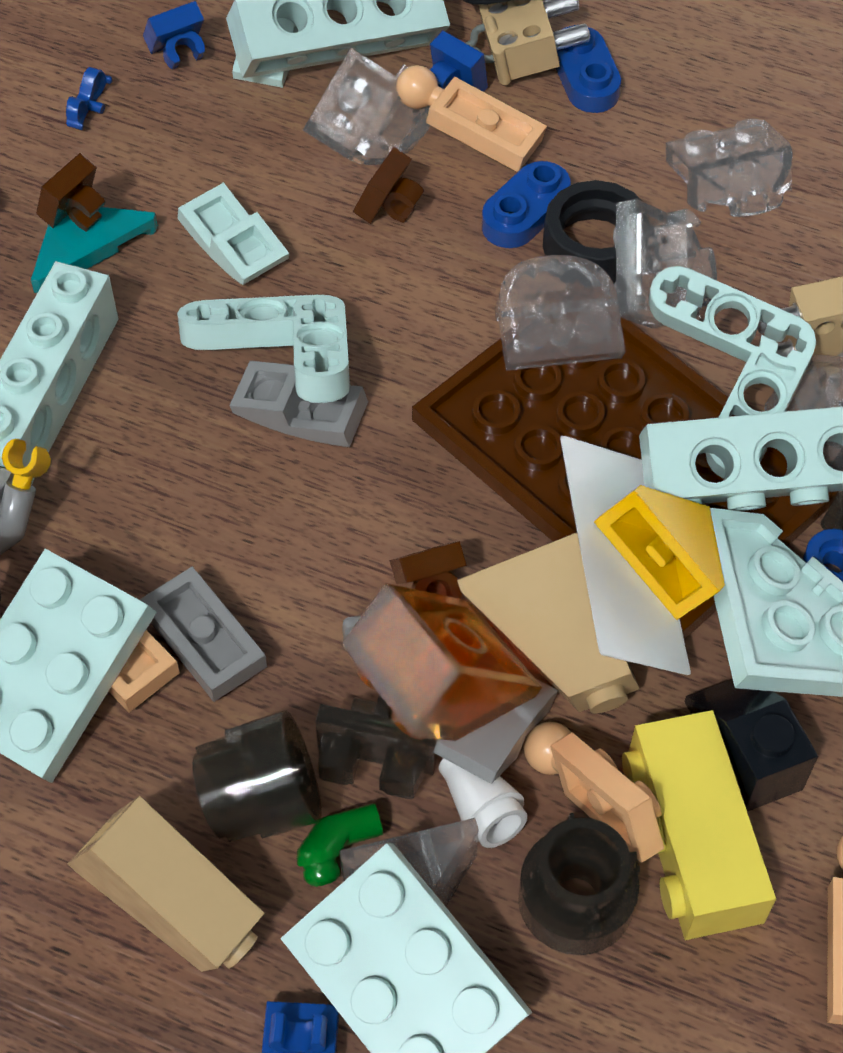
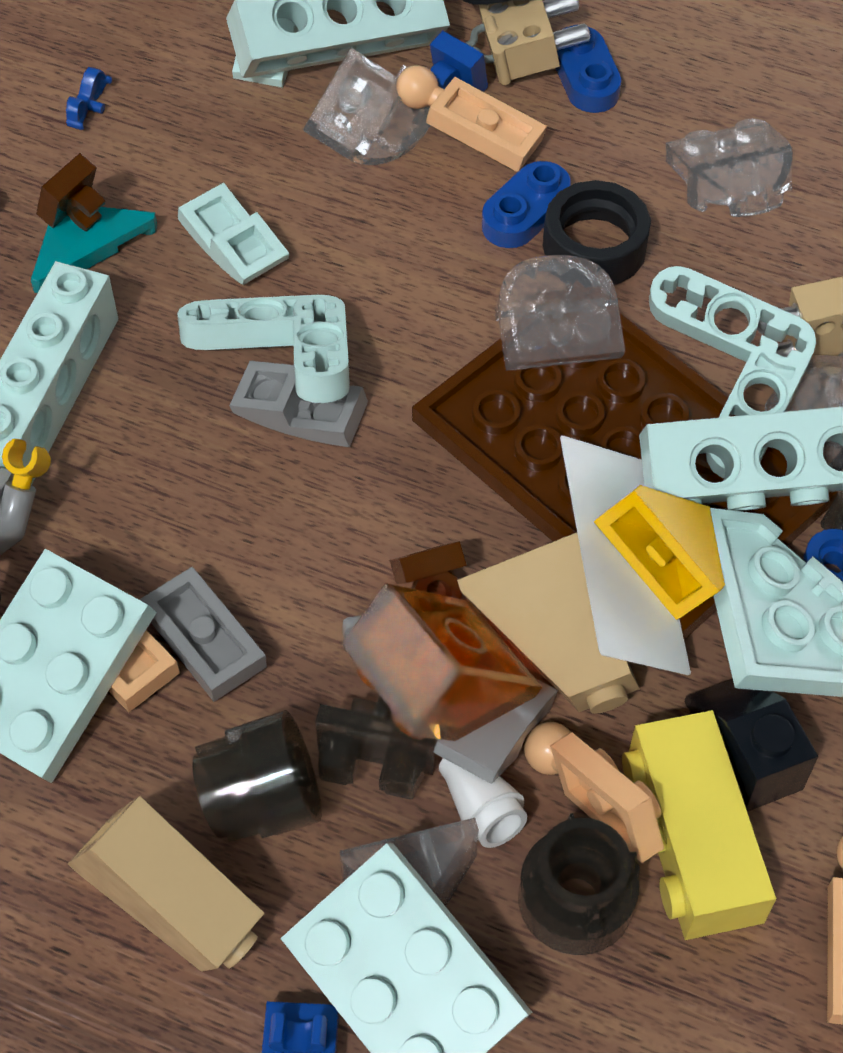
(175, 28): blue tile -> none
(329, 836): green arm -> none
(389, 190): reddish brown tile -> none
(647, 244): clear slope -> none

